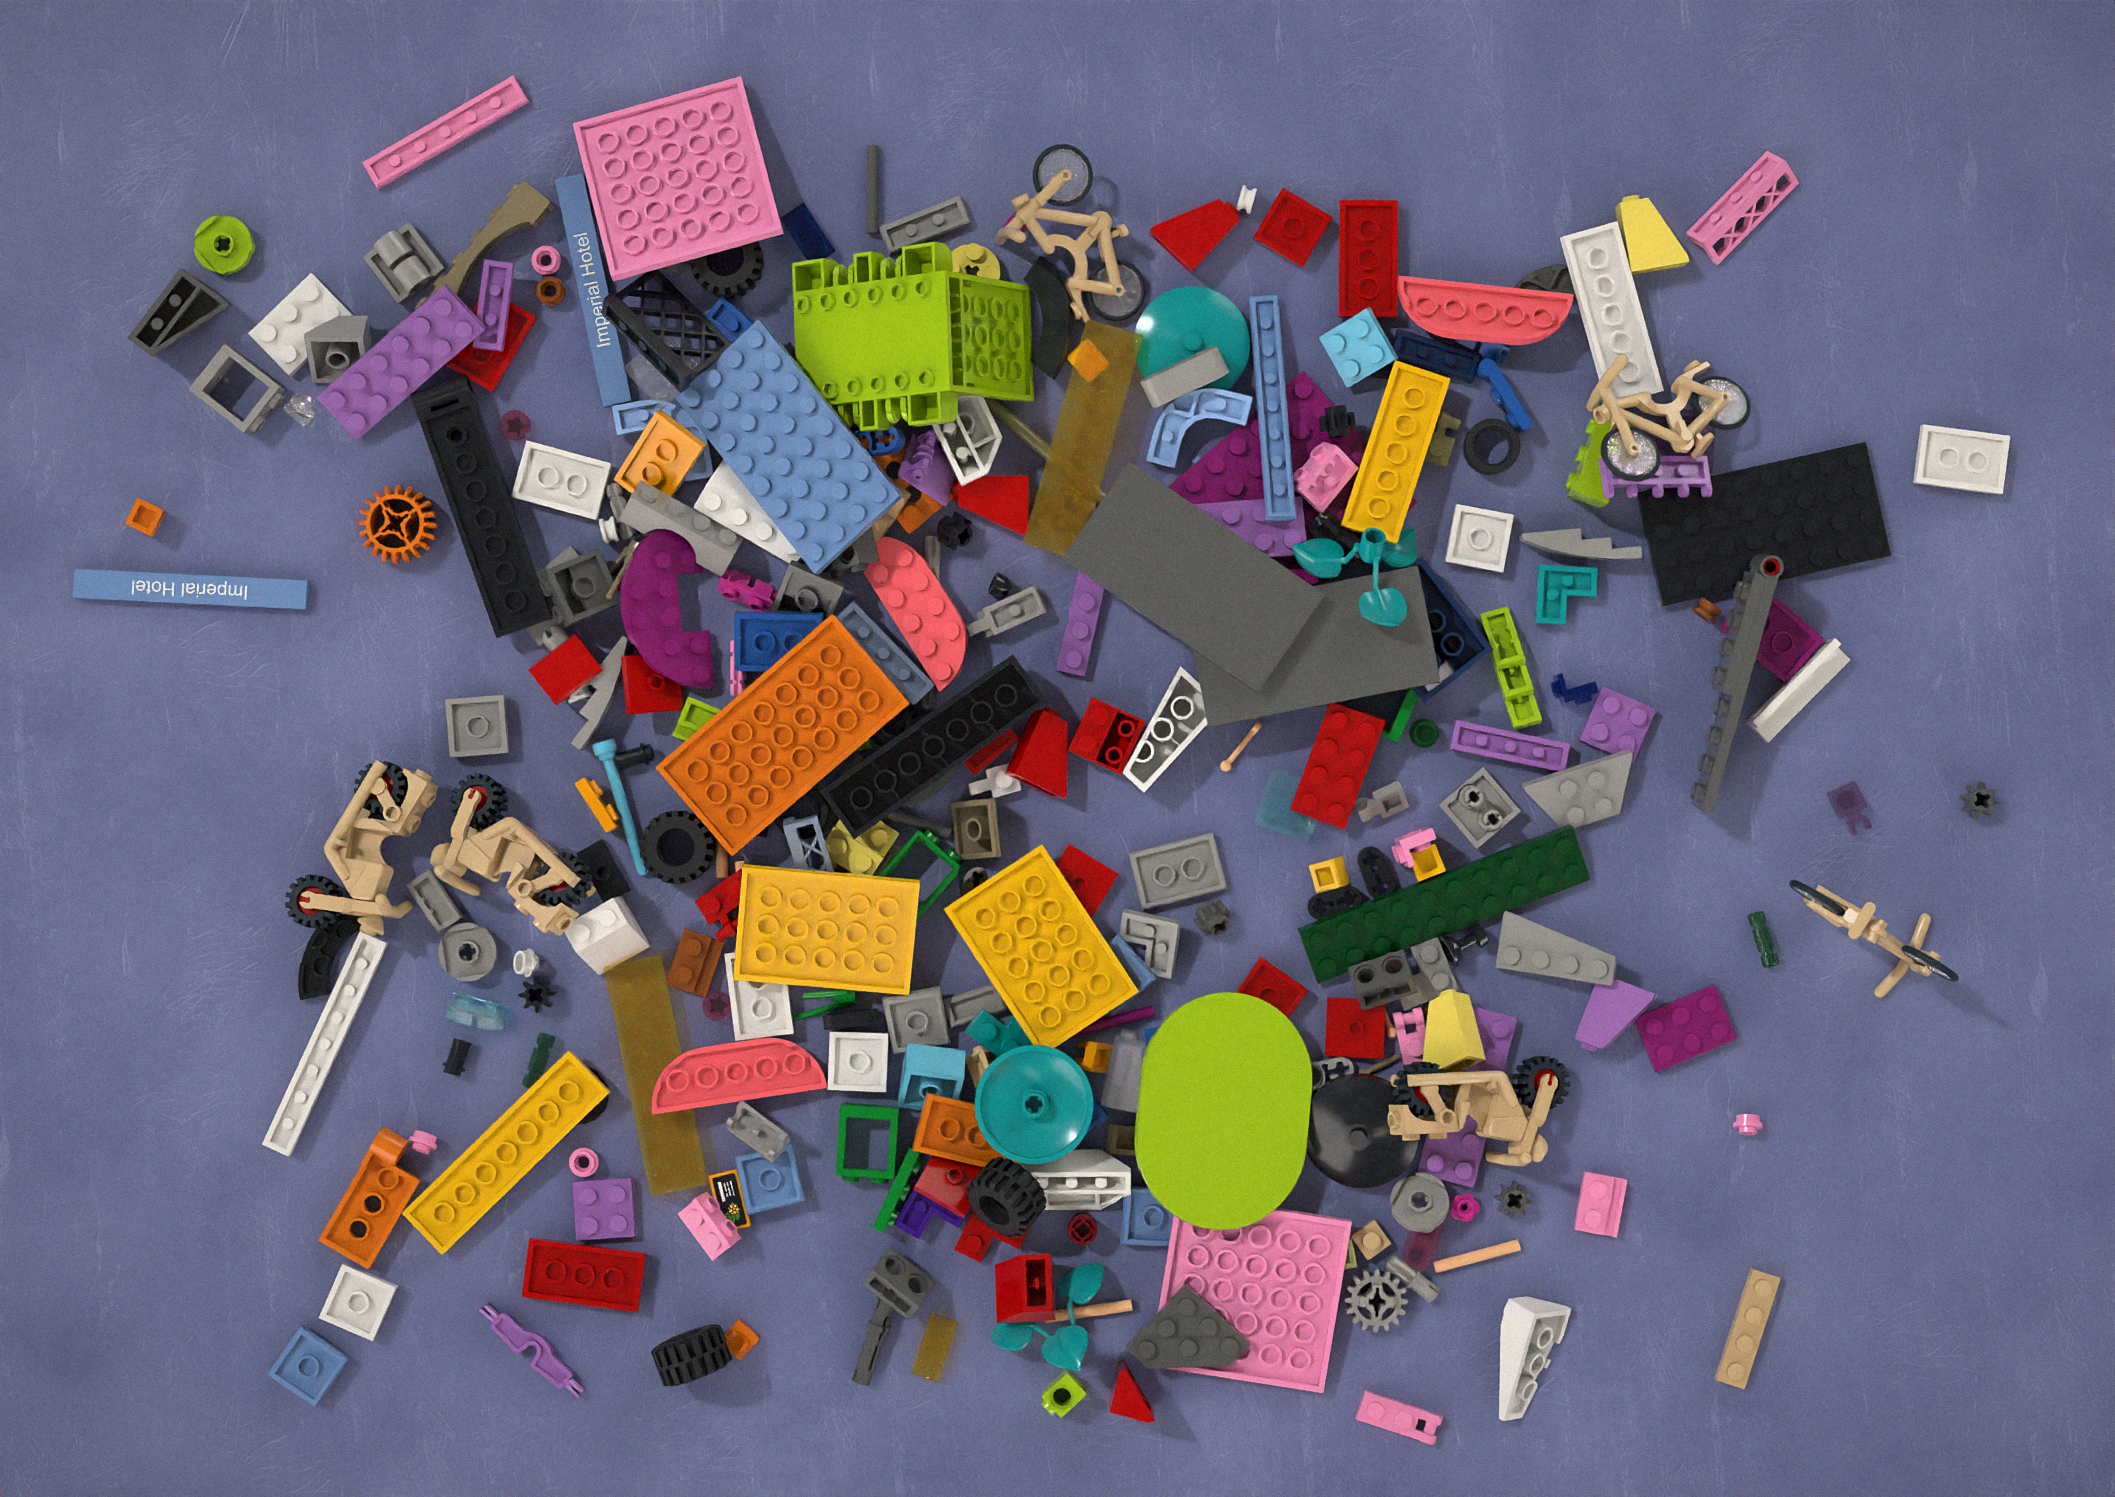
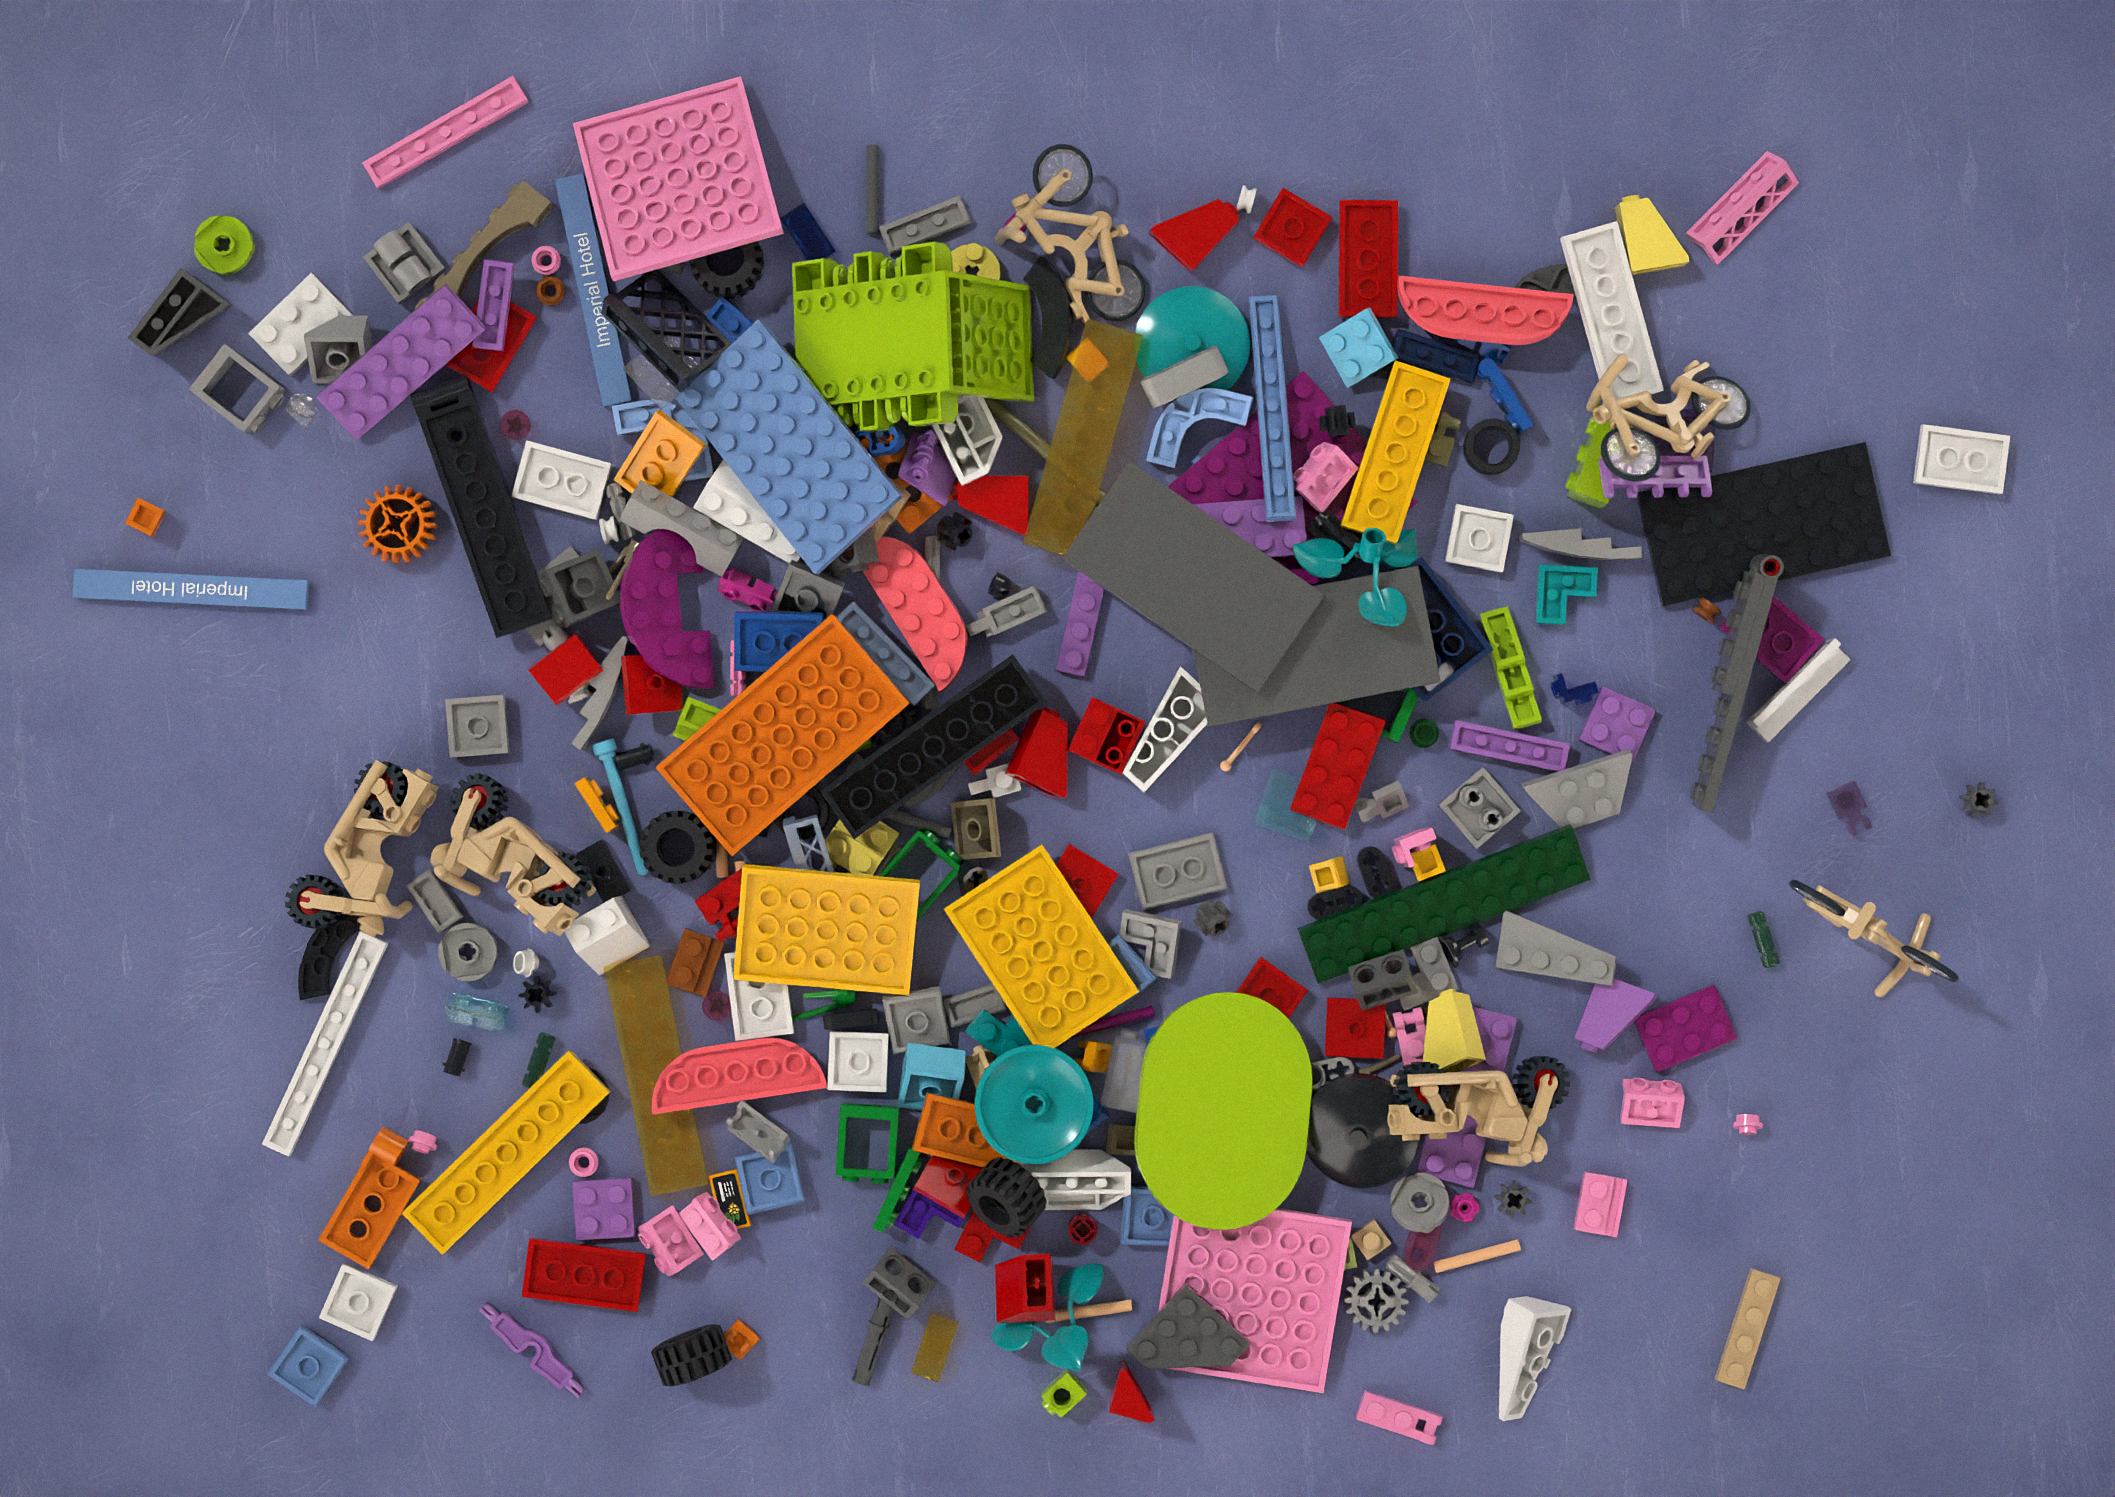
(669, 1241): none -> bright pink bracket
(1652, 1103): none -> bright pink bracket

